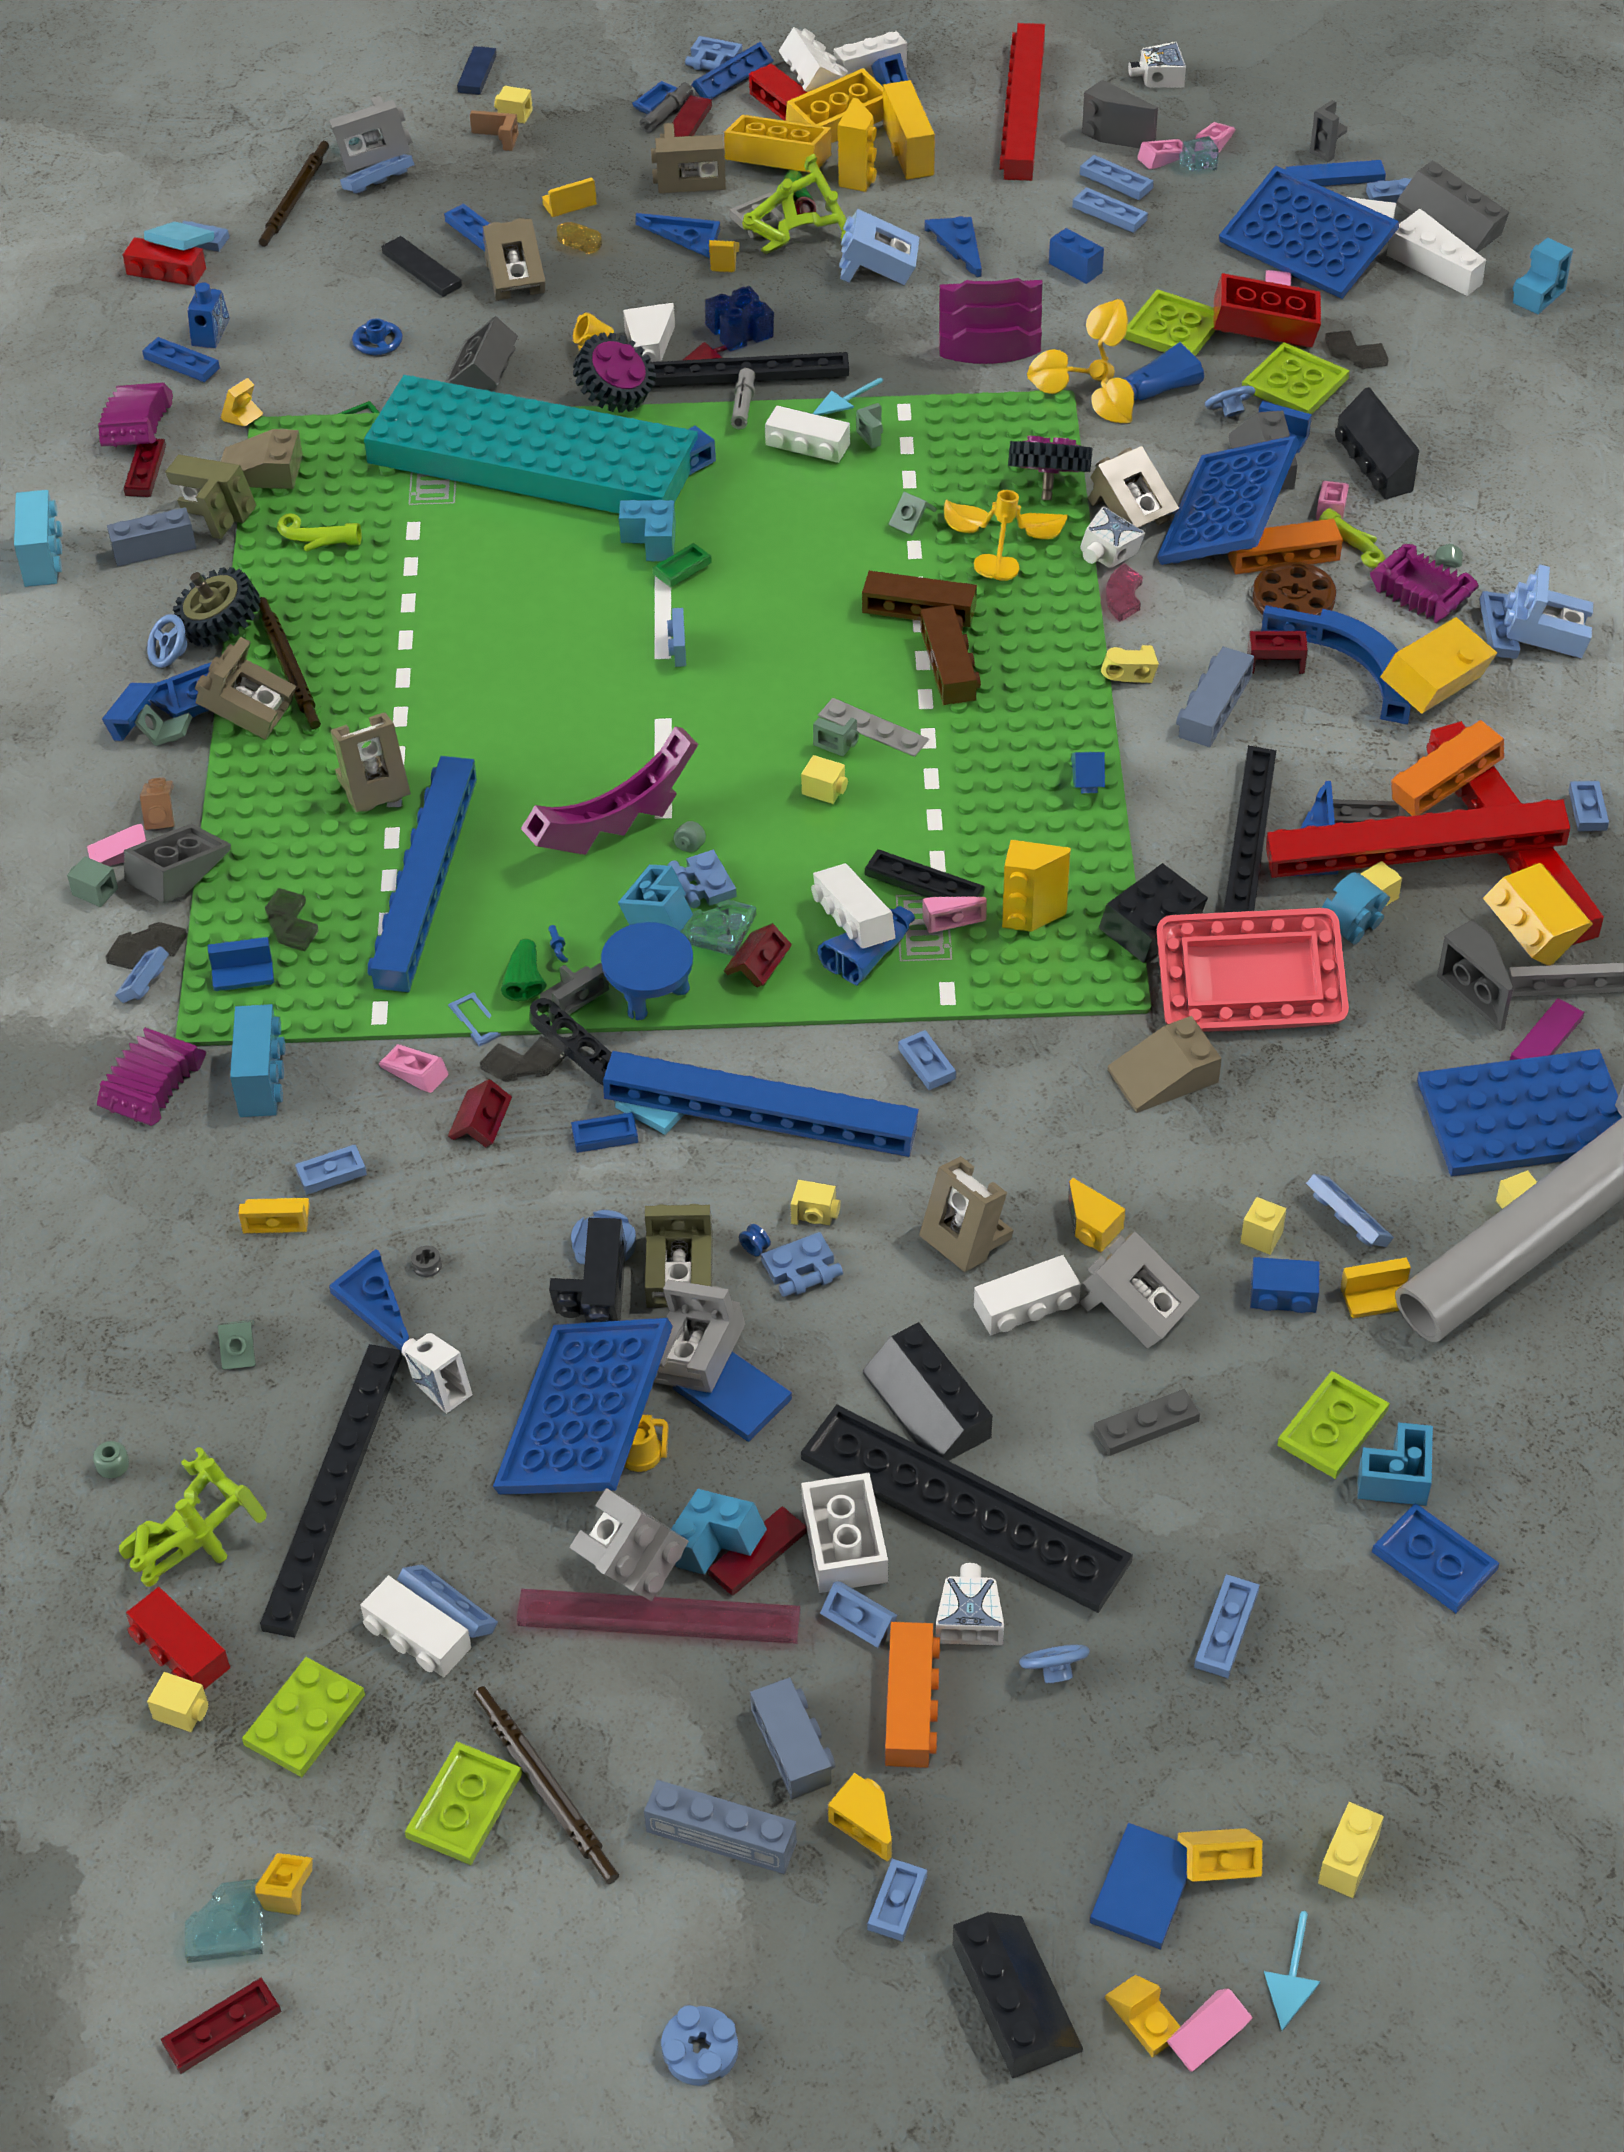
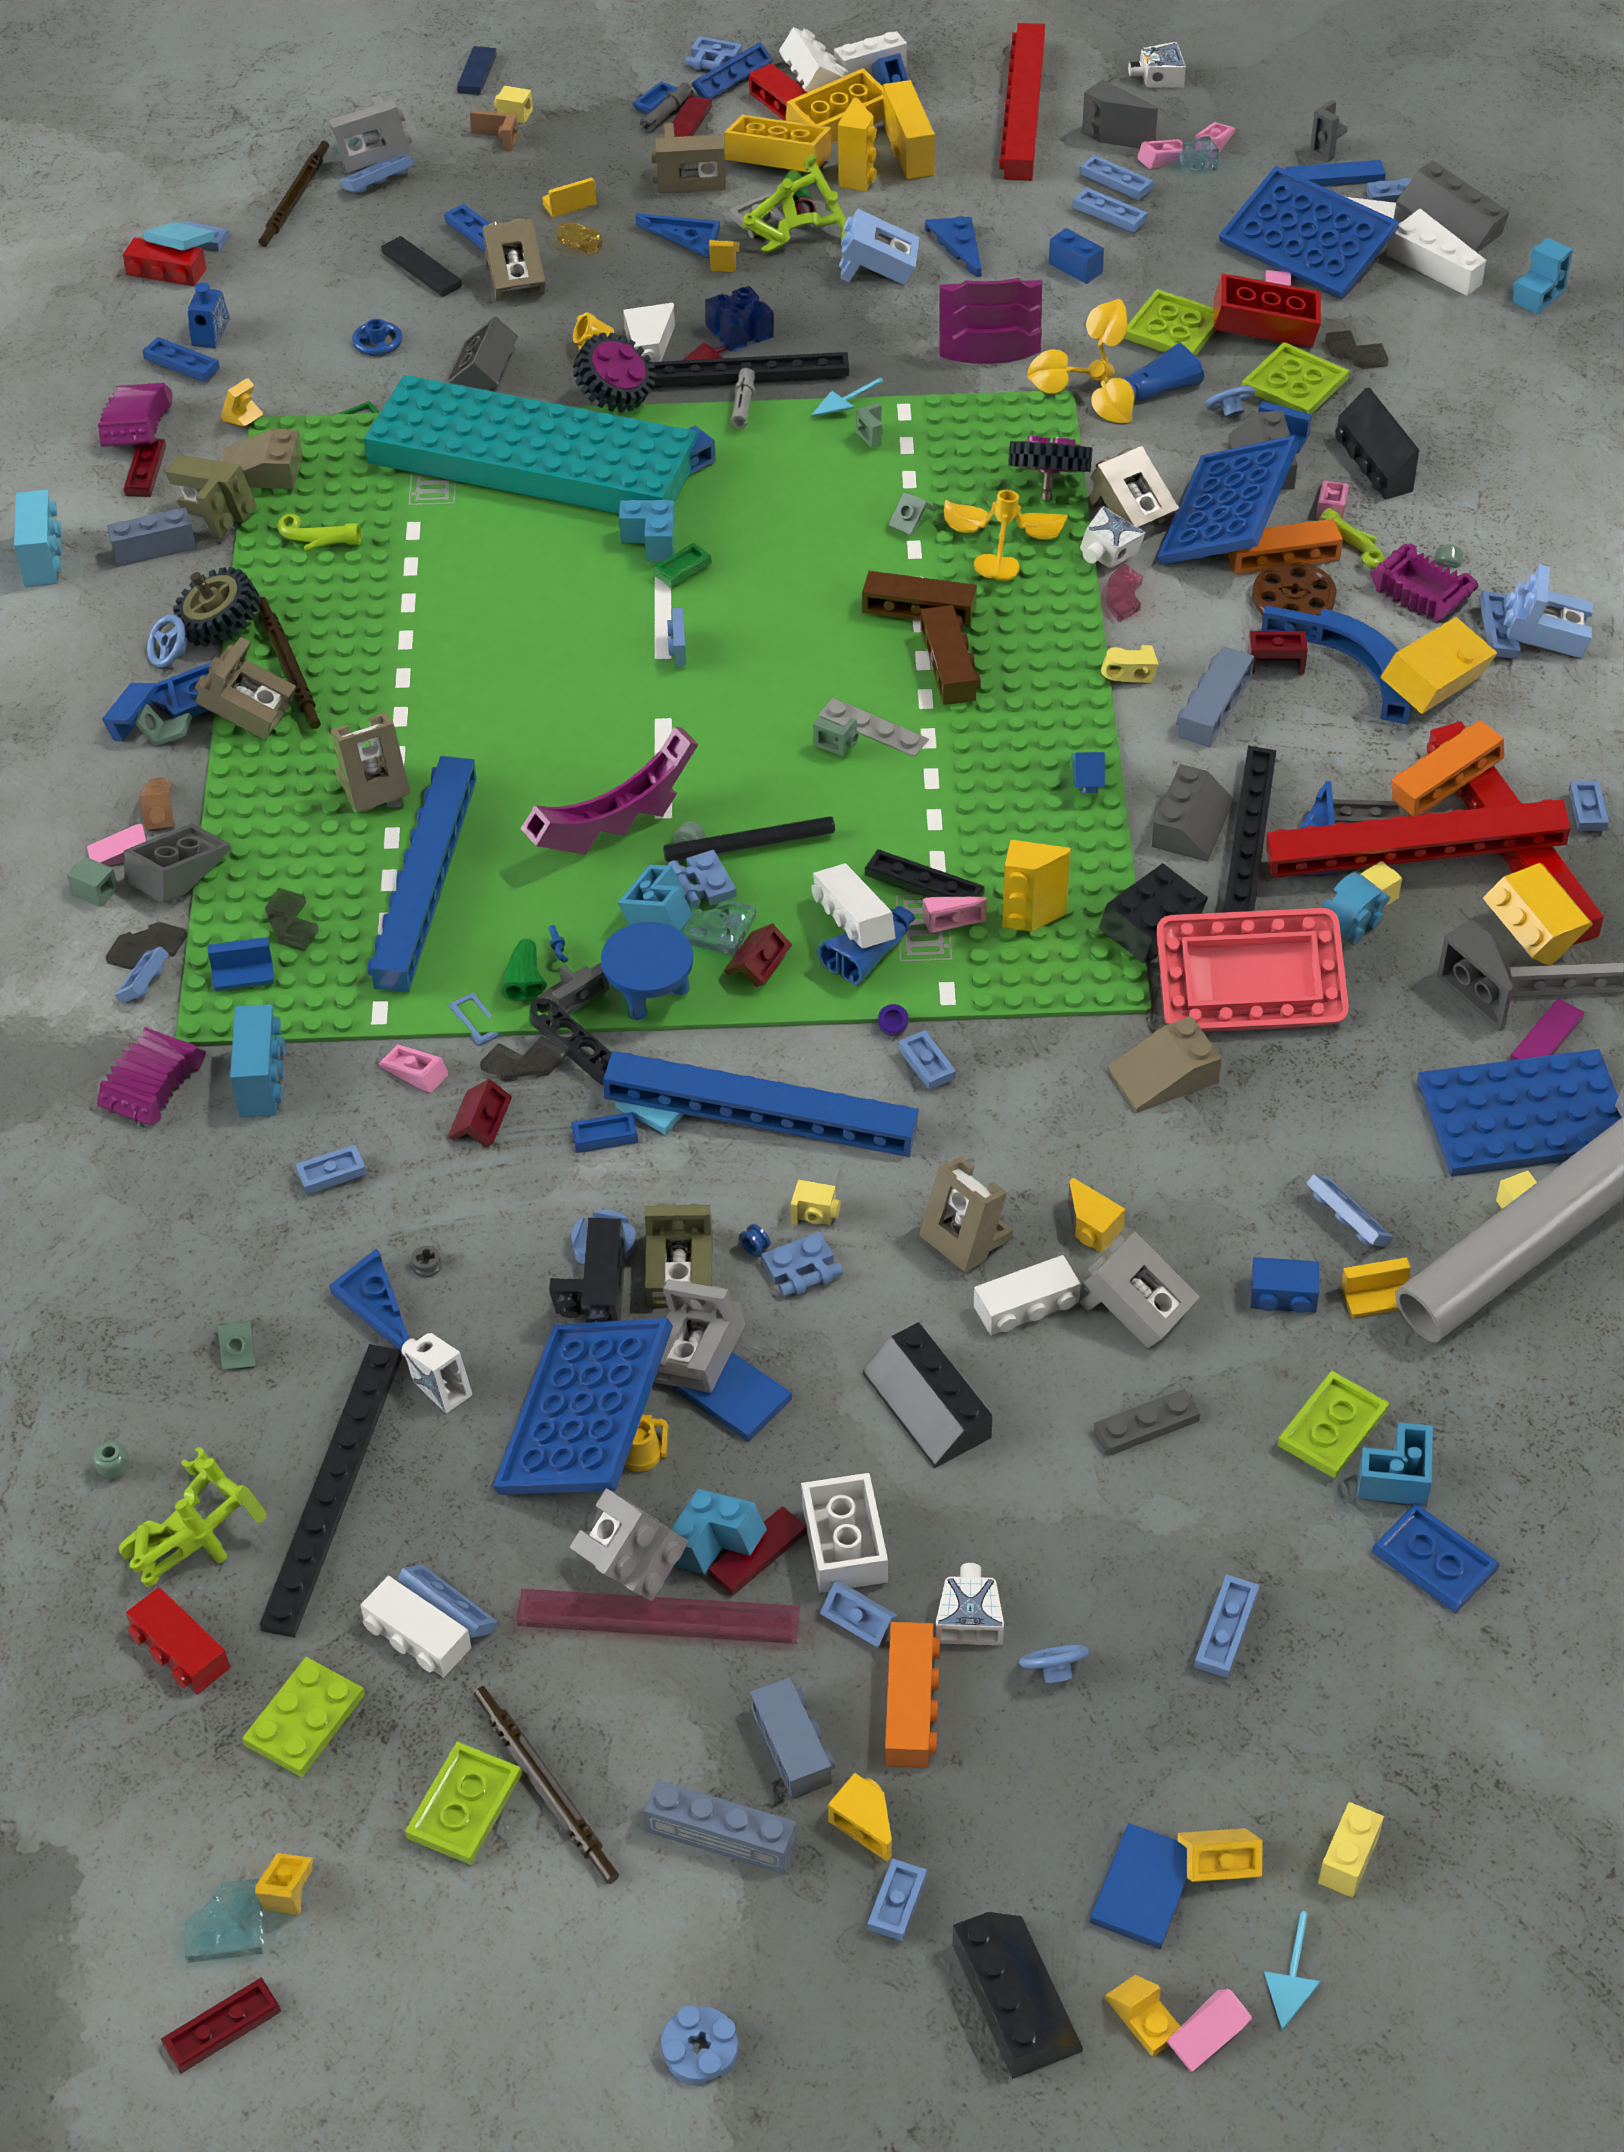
(178, 1702): light yellow brick -> none
(274, 1215): yellow panel -> none
(750, 838): none -> black axle
(807, 434): white brick -> none
(823, 779): light yellow brick -> none
(893, 1020): none -> dark purple tile
(969, 1508): black plate -> none
(1191, 814): none -> dark grey slope
(1263, 1225): light yellow brick -> none

